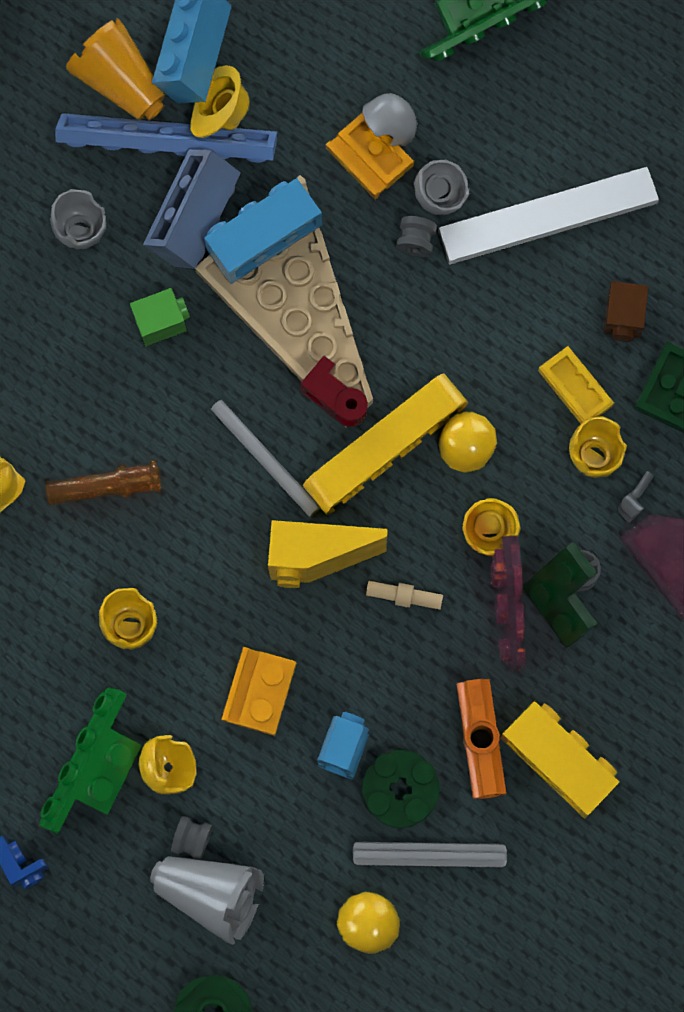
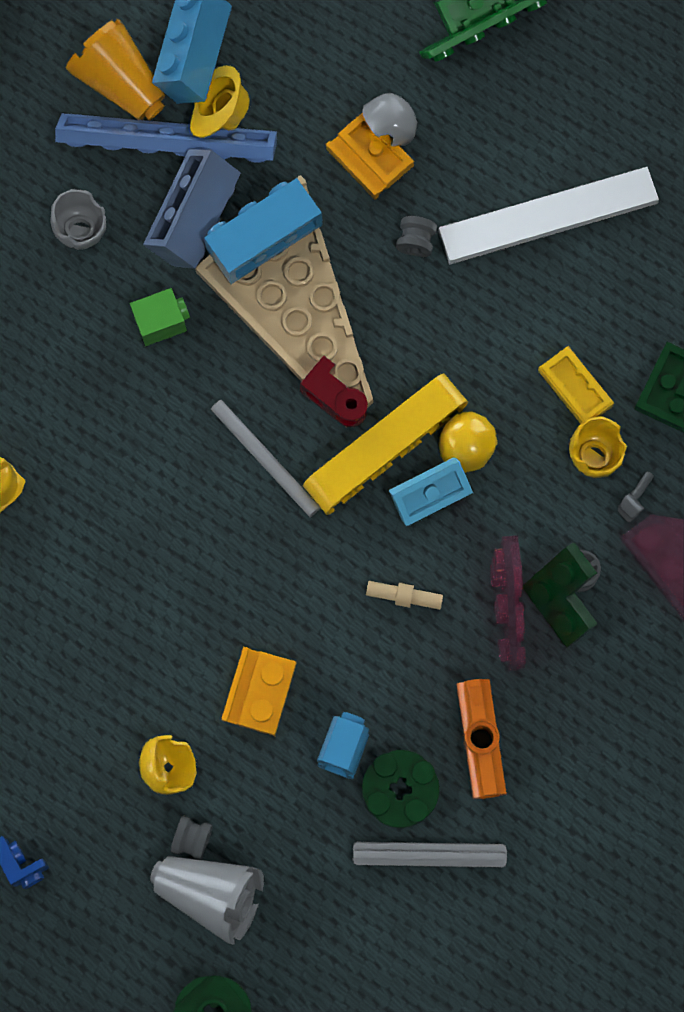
(96, 766): green bracket -> none
(122, 482): clear orange pin -> none
(127, 604): yellow hair -> none
(313, 550): yellow slope -> none
(368, 922): yellow hair -> none
(430, 491): none -> medium azure plate
(435, 181): light grey hair -> none
(489, 517): yellow hair -> none
(560, 758): yellow brick -> none
(625, 311): reddish brown brick -> none

